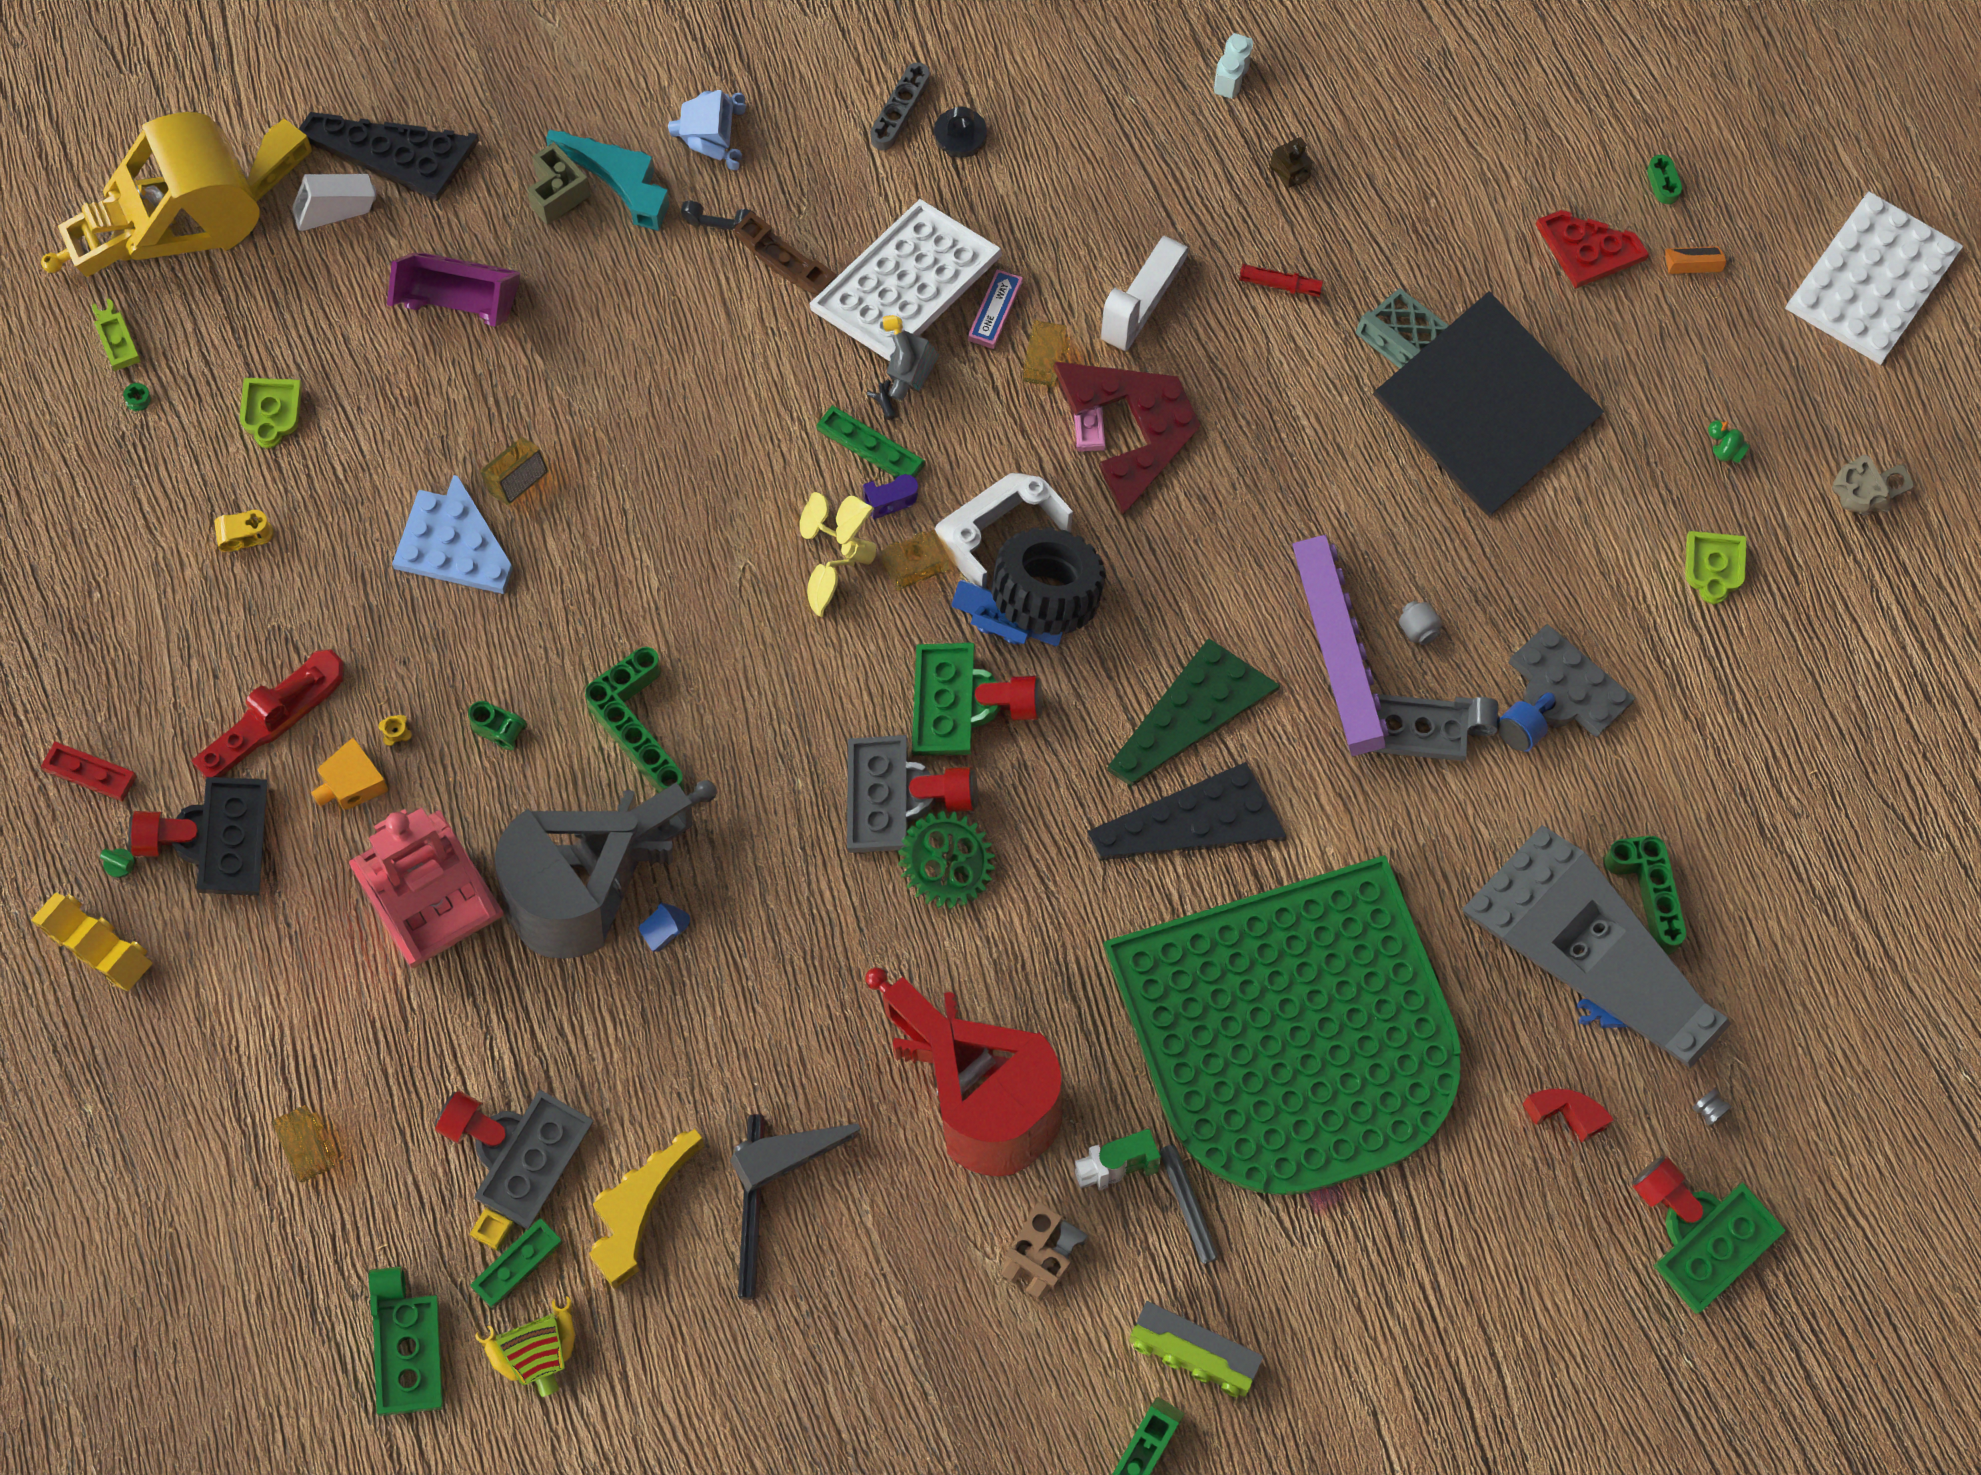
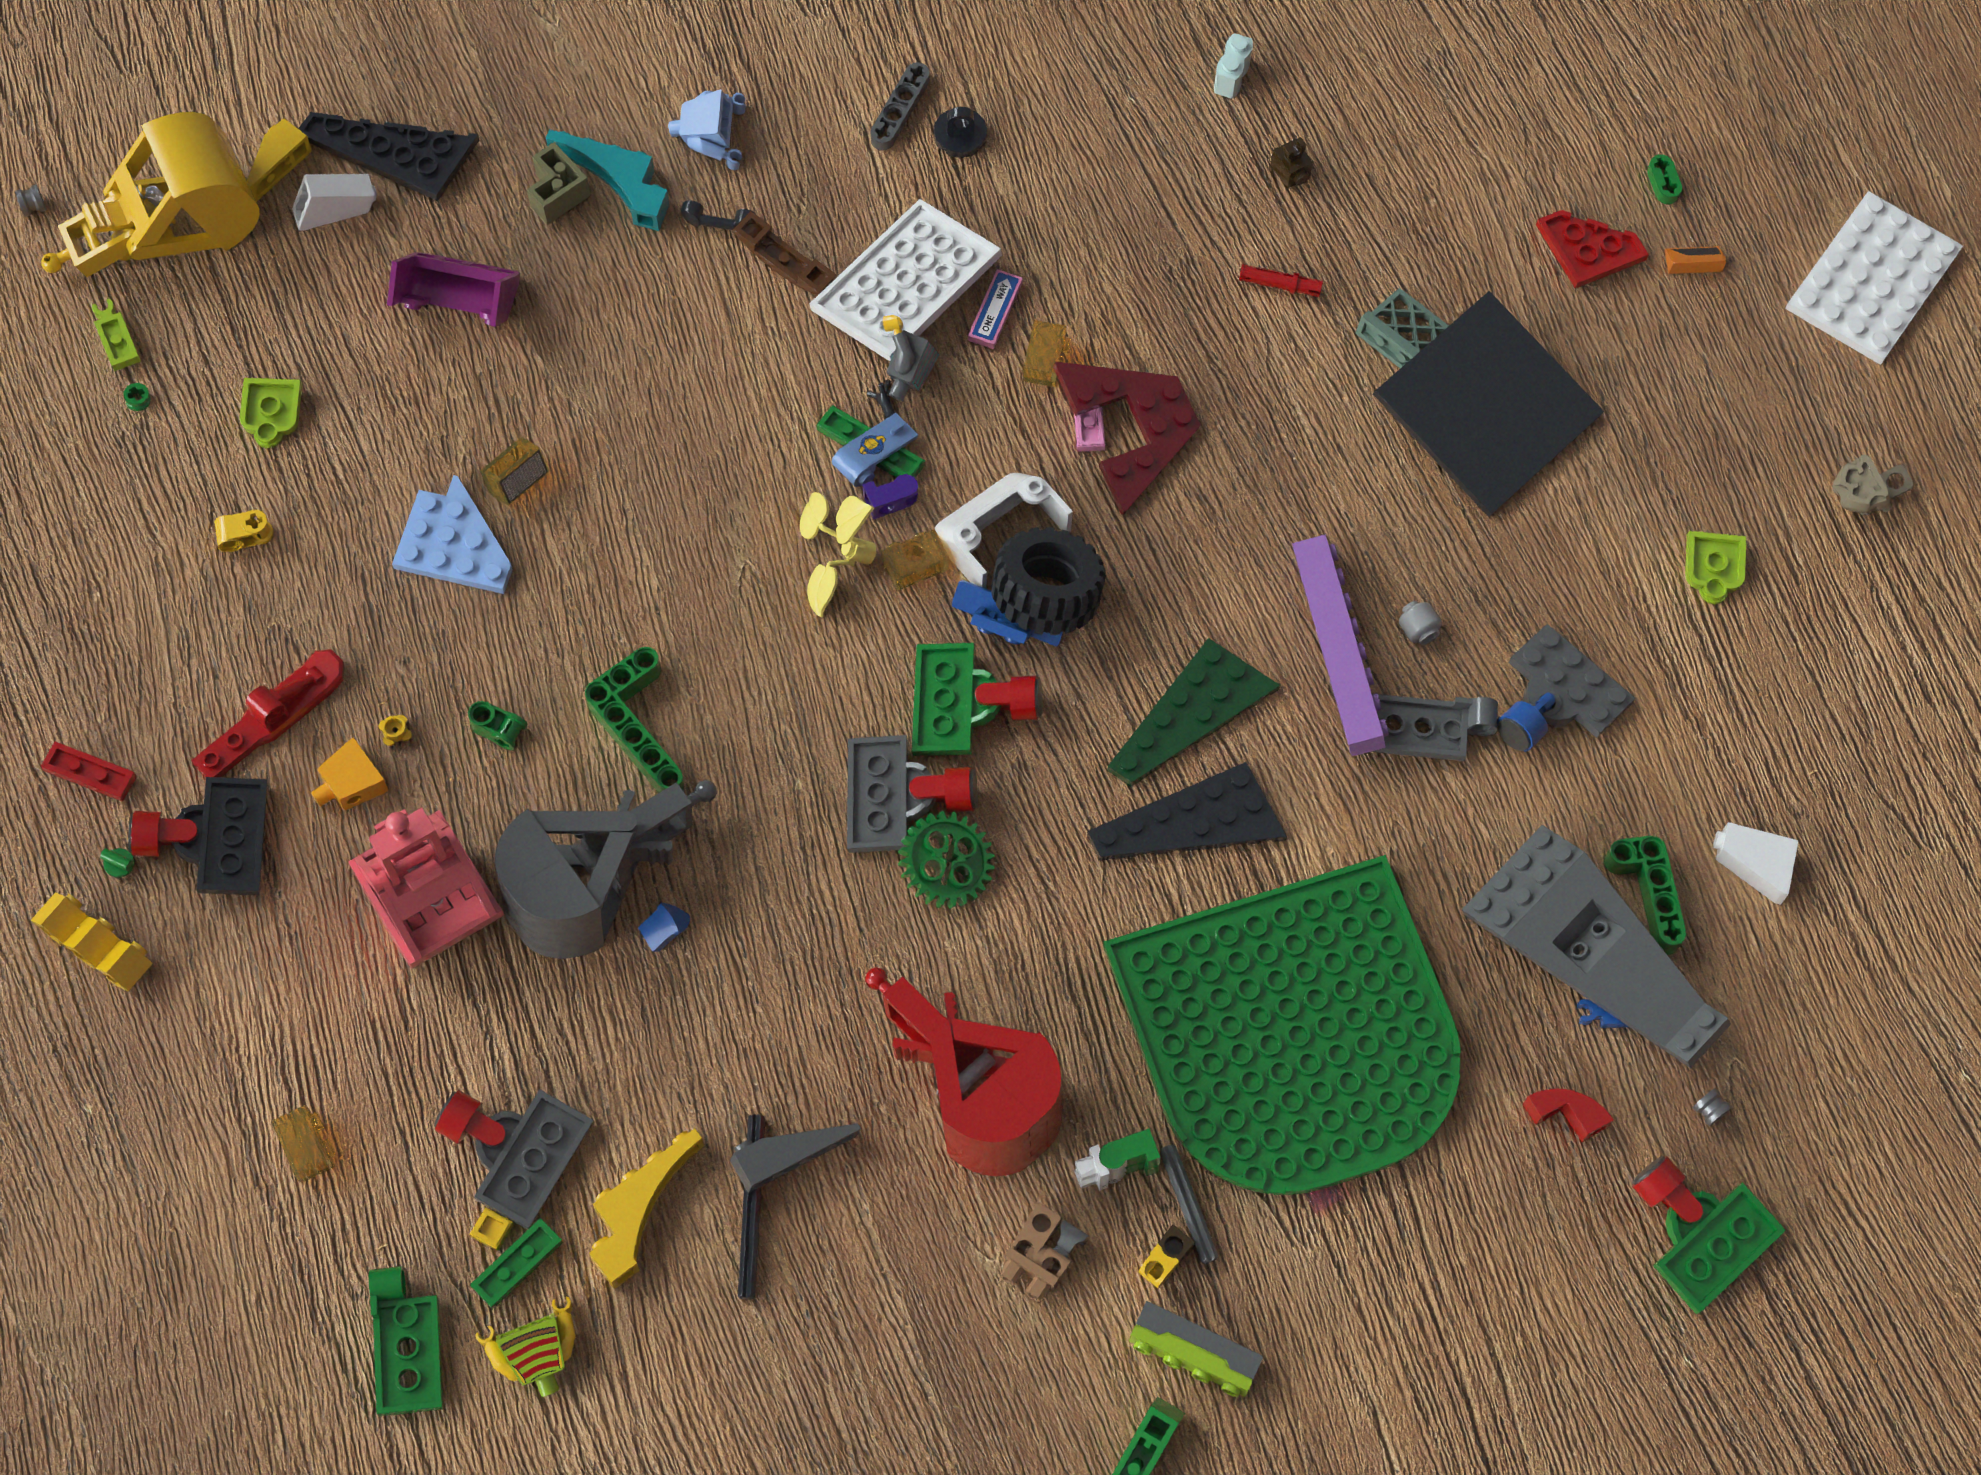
(30, 200): none -> flat silver wheel
(861, 455): none -> medium blue door
(1128, 312): white beam -> none
(1166, 1256): none -> leg
(1732, 443): green animal -> none
(1758, 858): none -> white slope

